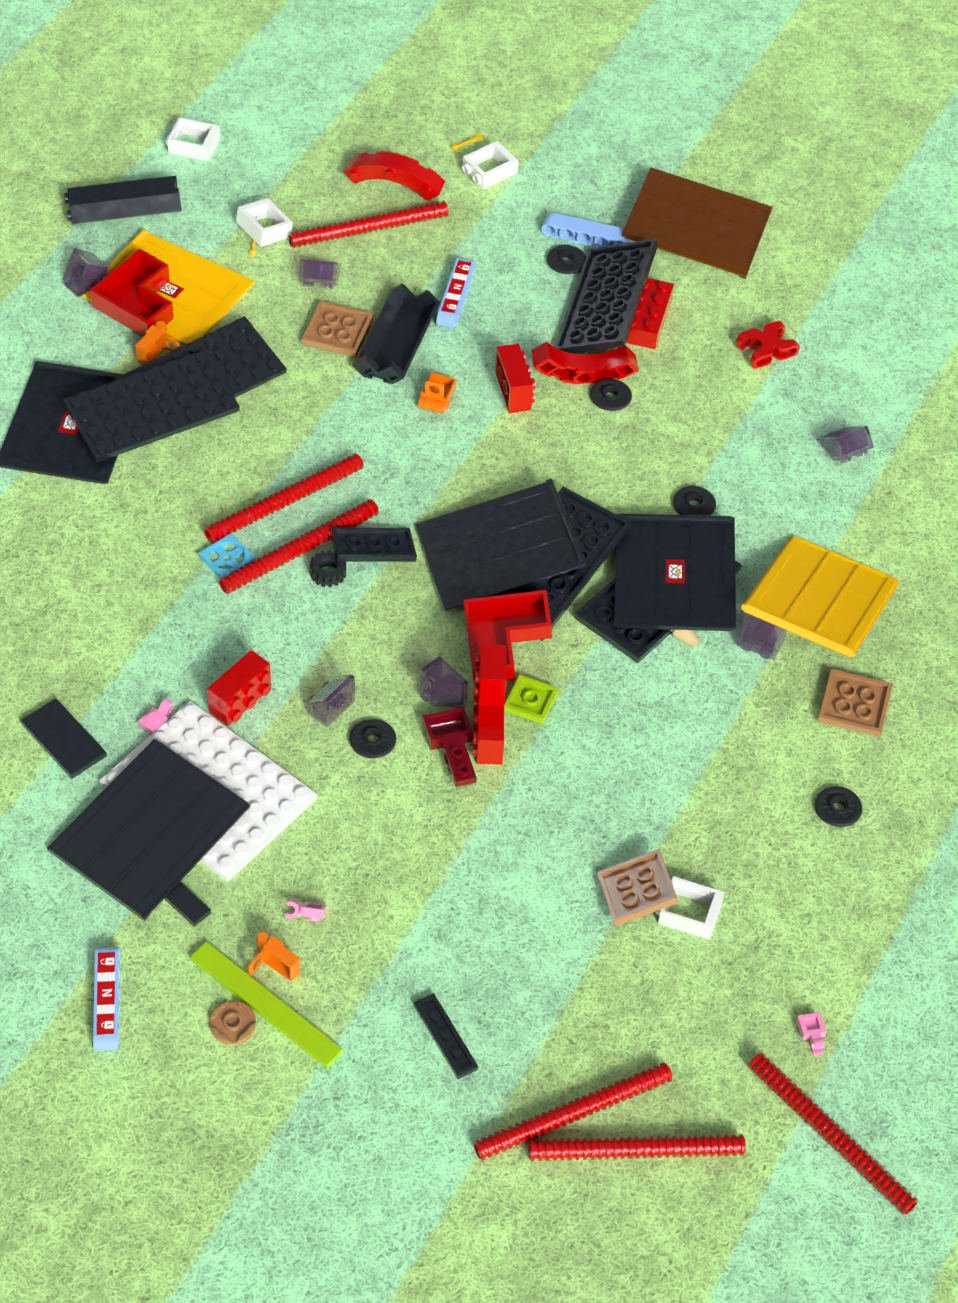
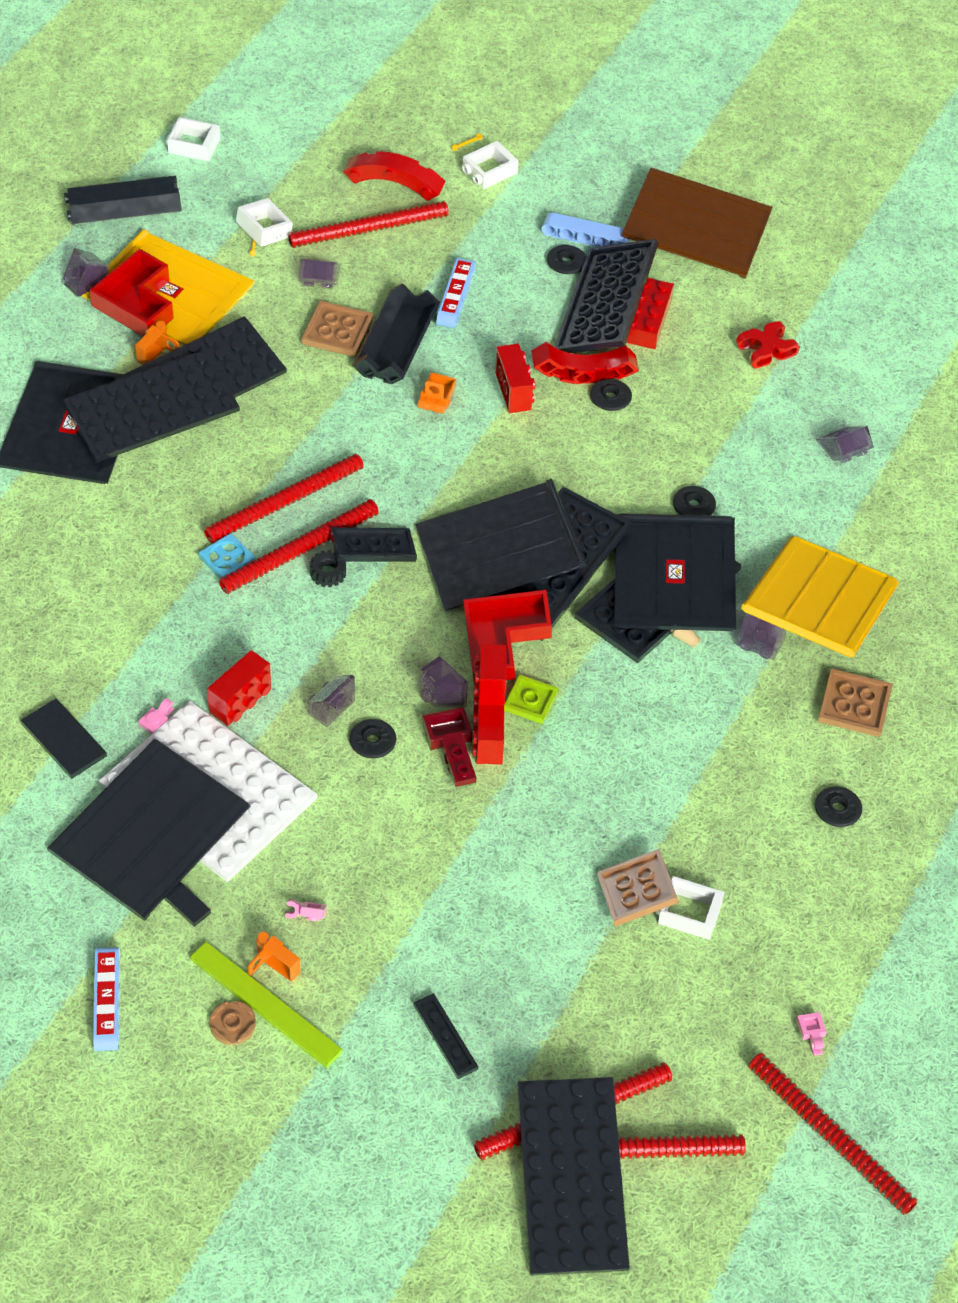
(572, 1176): none -> black plate

